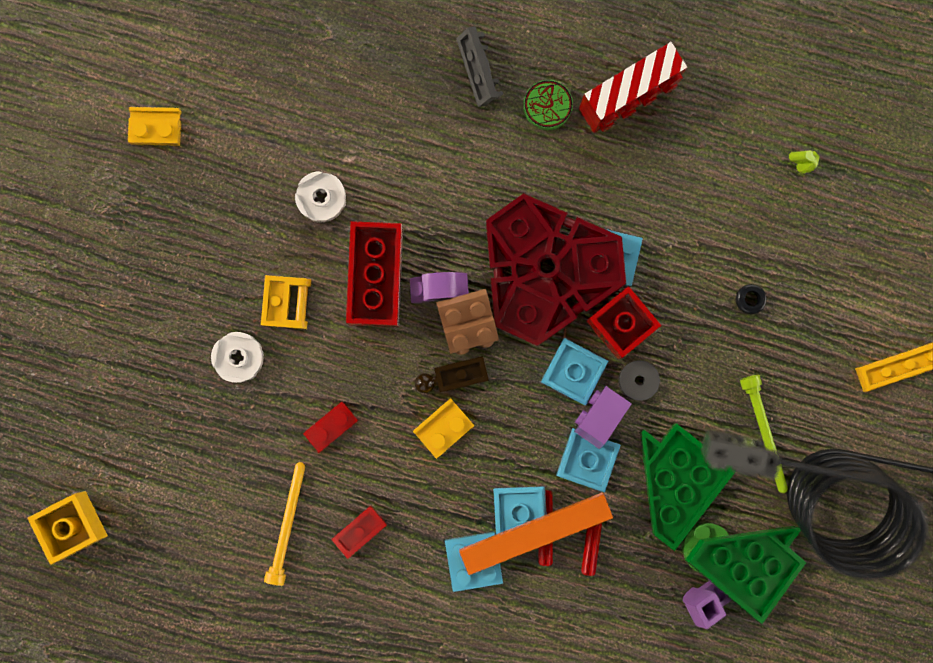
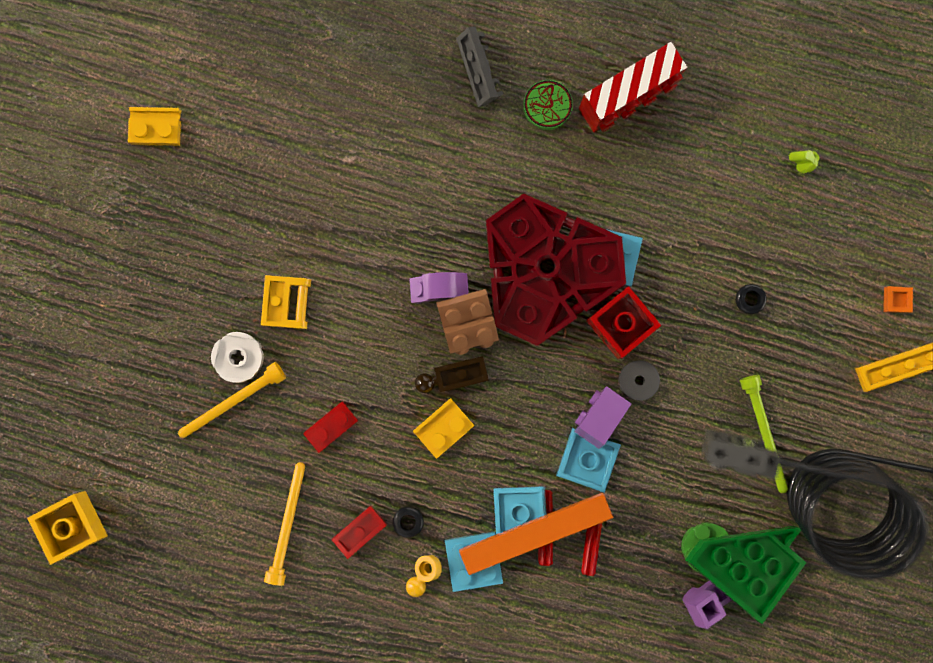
(272, 375): none -> yellow piece
(333, 203): white plate -> none
(374, 274): red brick -> none
(406, 533): none -> black piece
(416, 585): none -> yellow plate
(574, 371): medium azure tile -> none
(678, 483): green wing -> none
(898, 299): none -> orange plate

